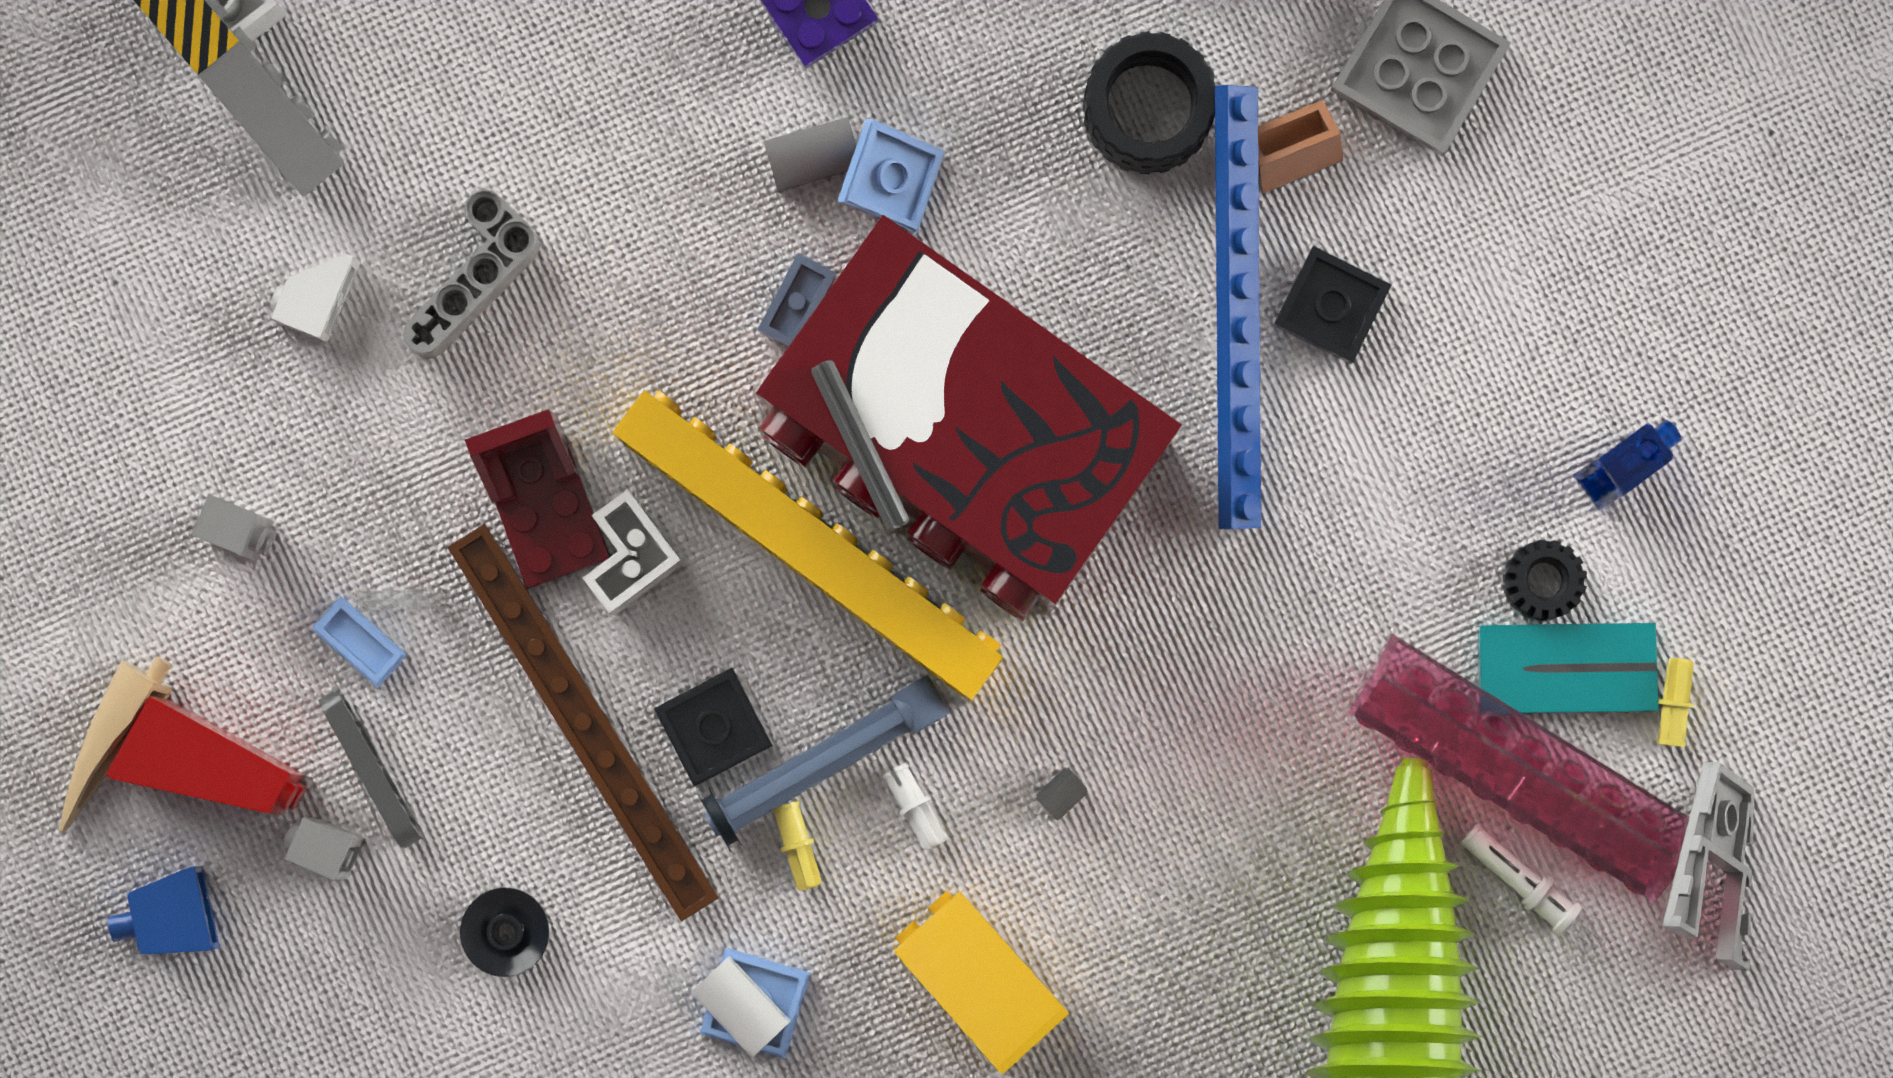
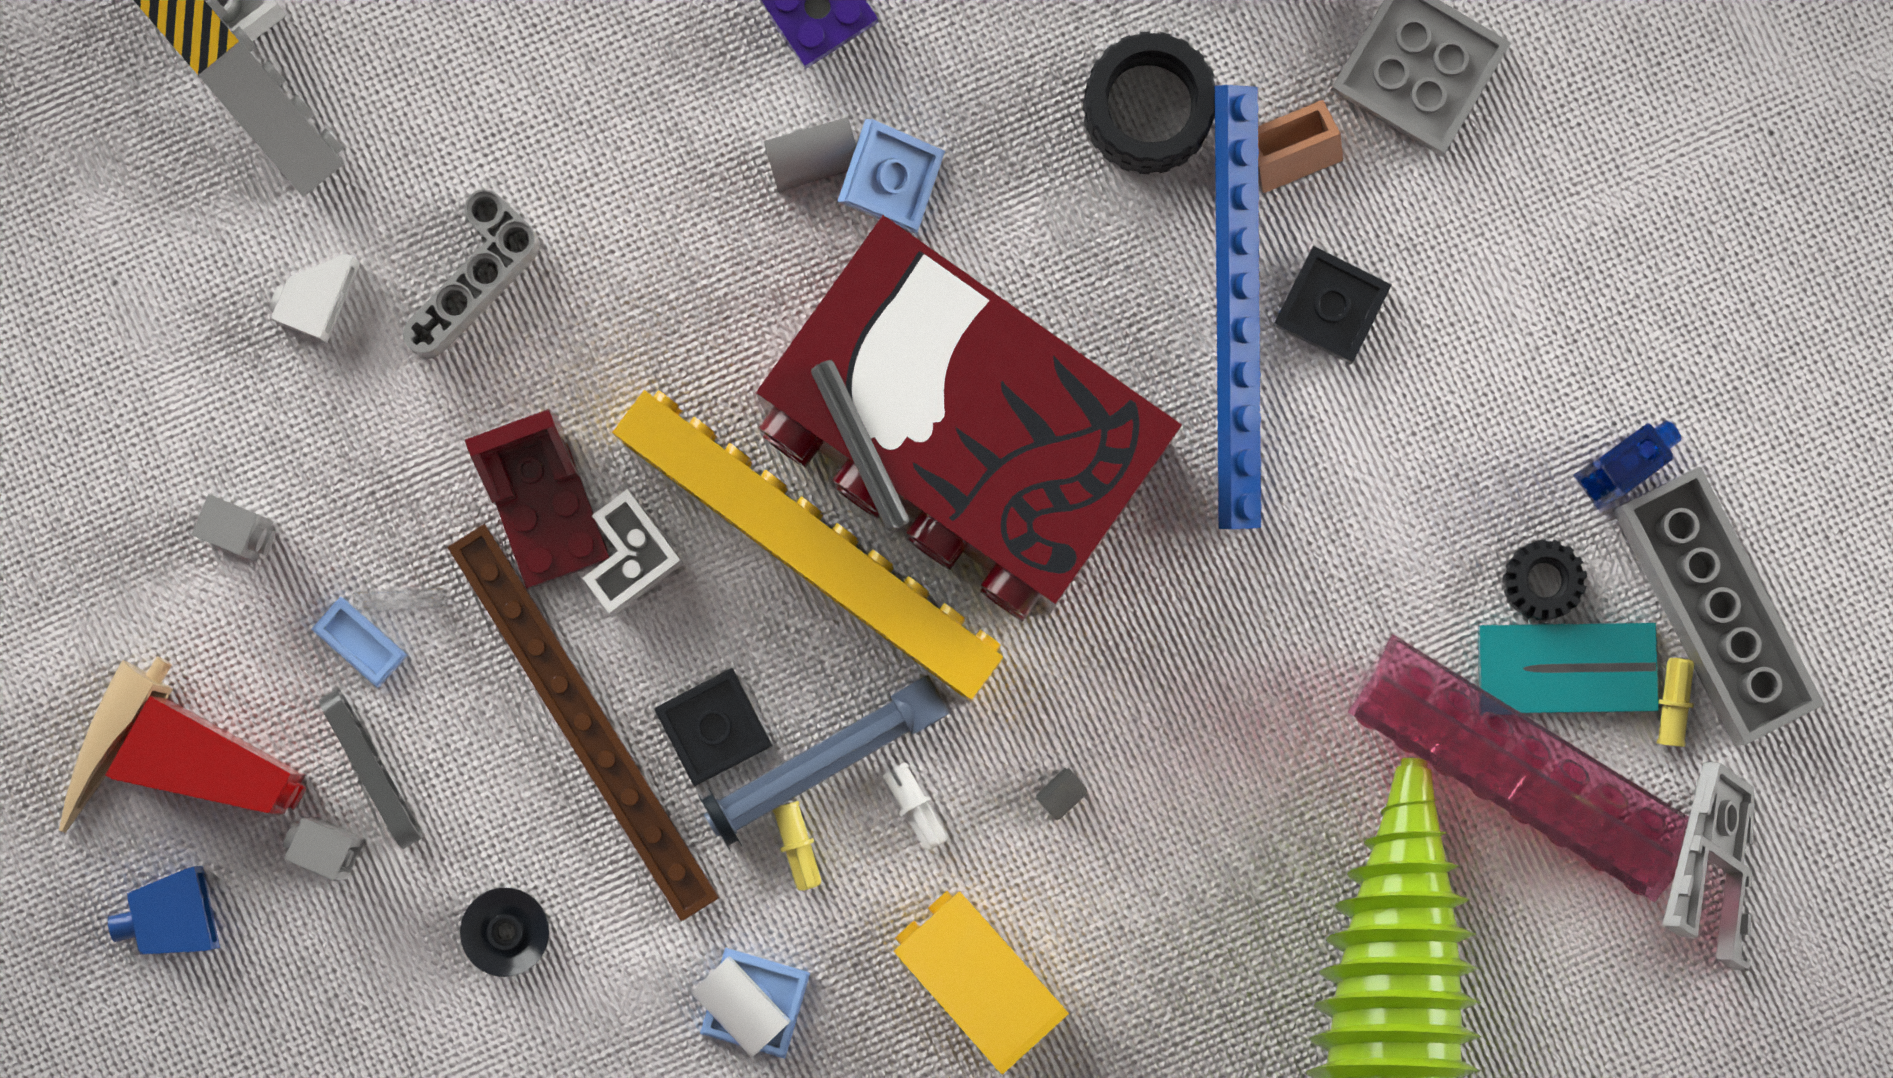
(796, 299): sand blue plate -> none
(1536, 891): white pin -> none
(1718, 607): none -> light grey brick

